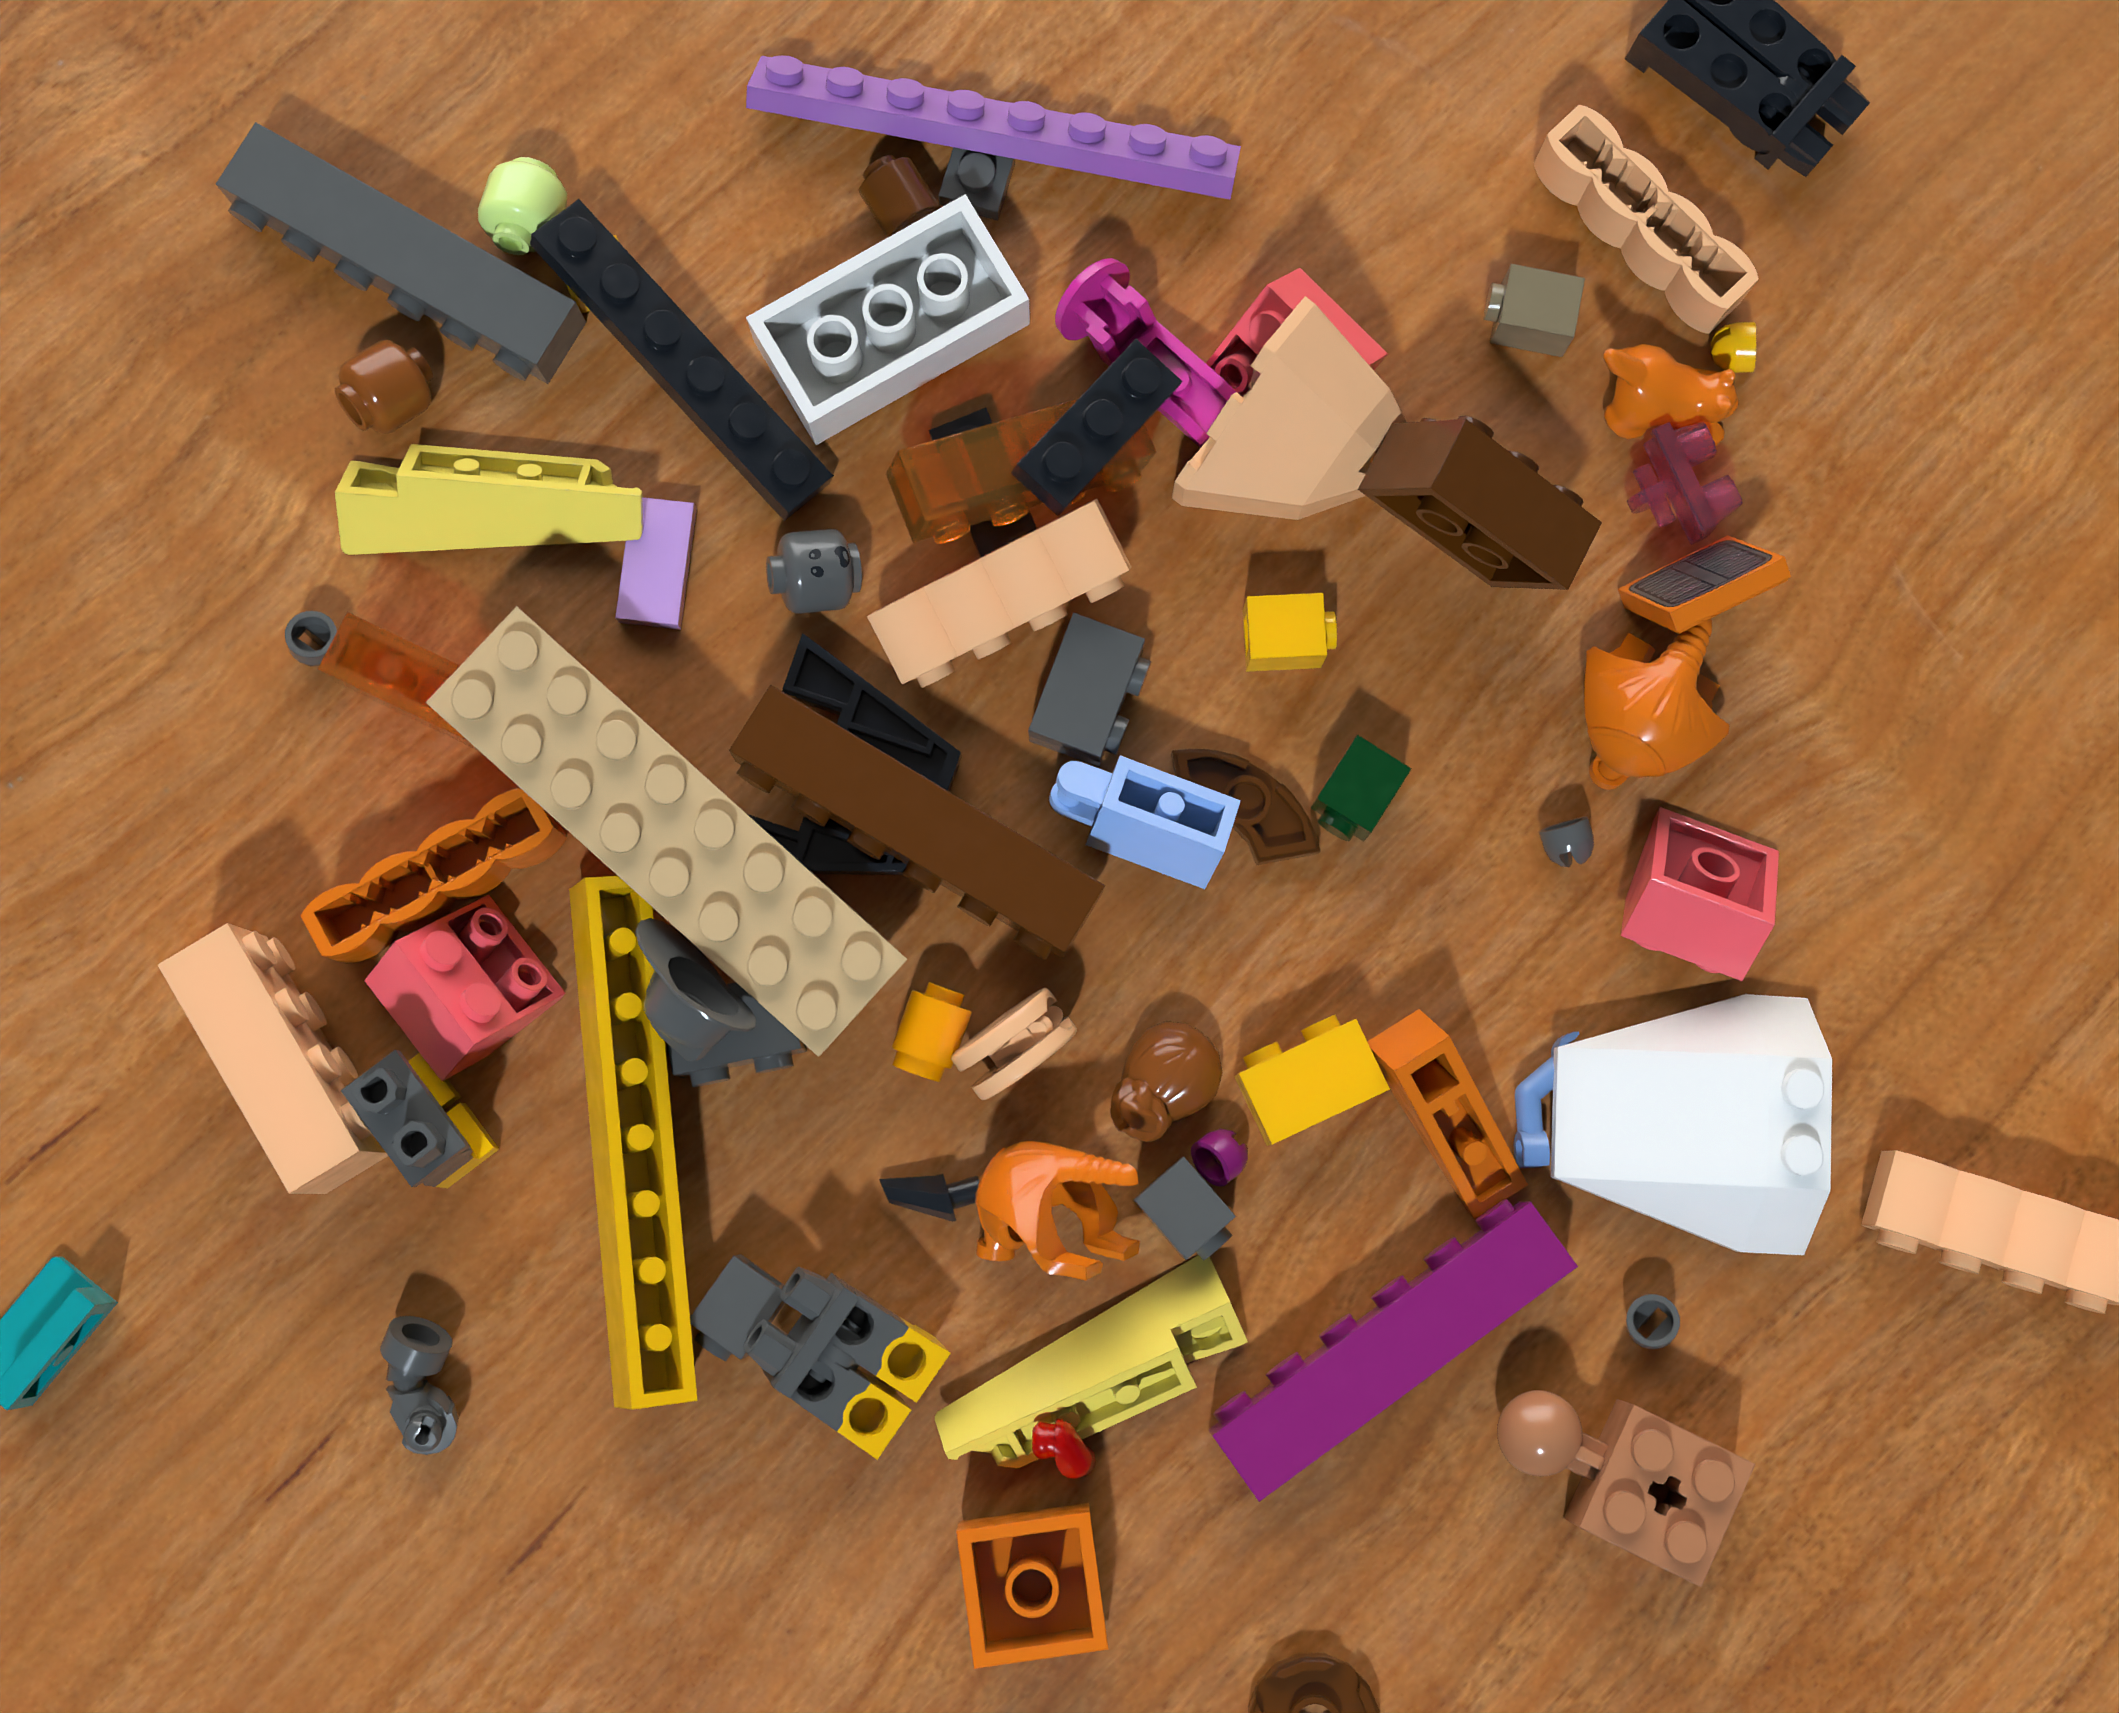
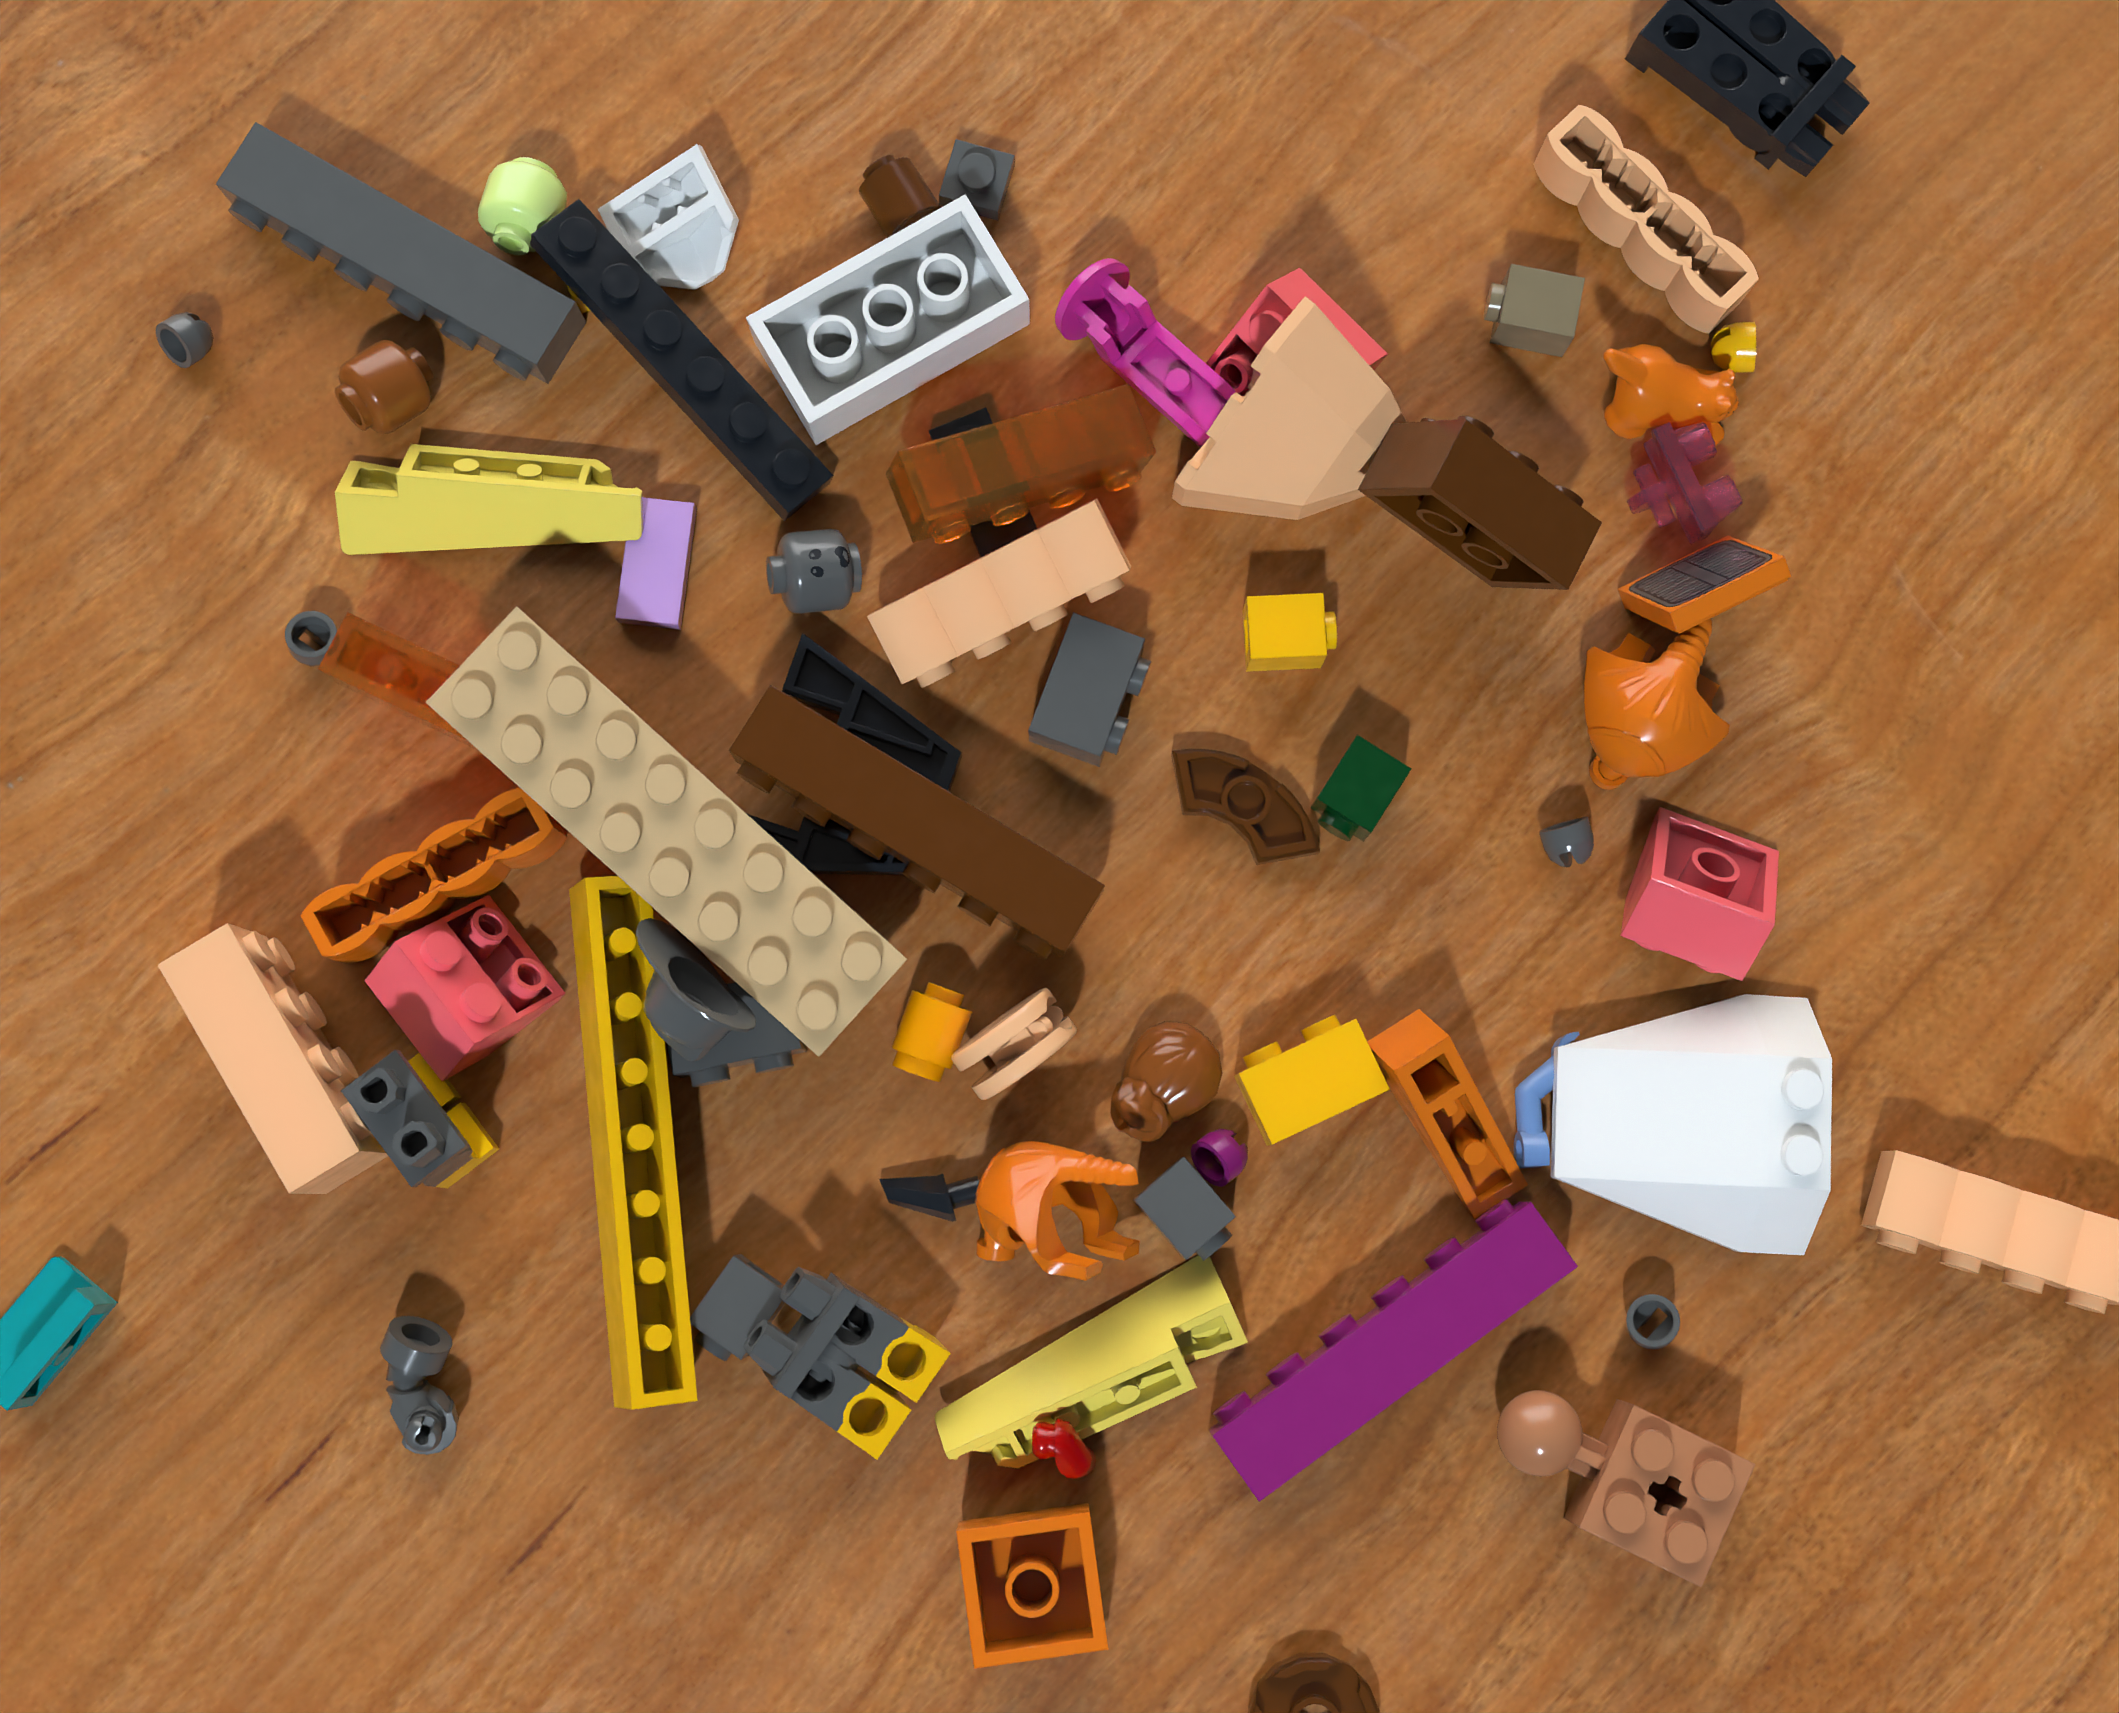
(184, 338): none -> dark grey hinge
(676, 222): none -> white slope
(993, 126): medium lavender plate -> none
(1096, 427): black plate -> none
(1148, 817): light blue brick -> none

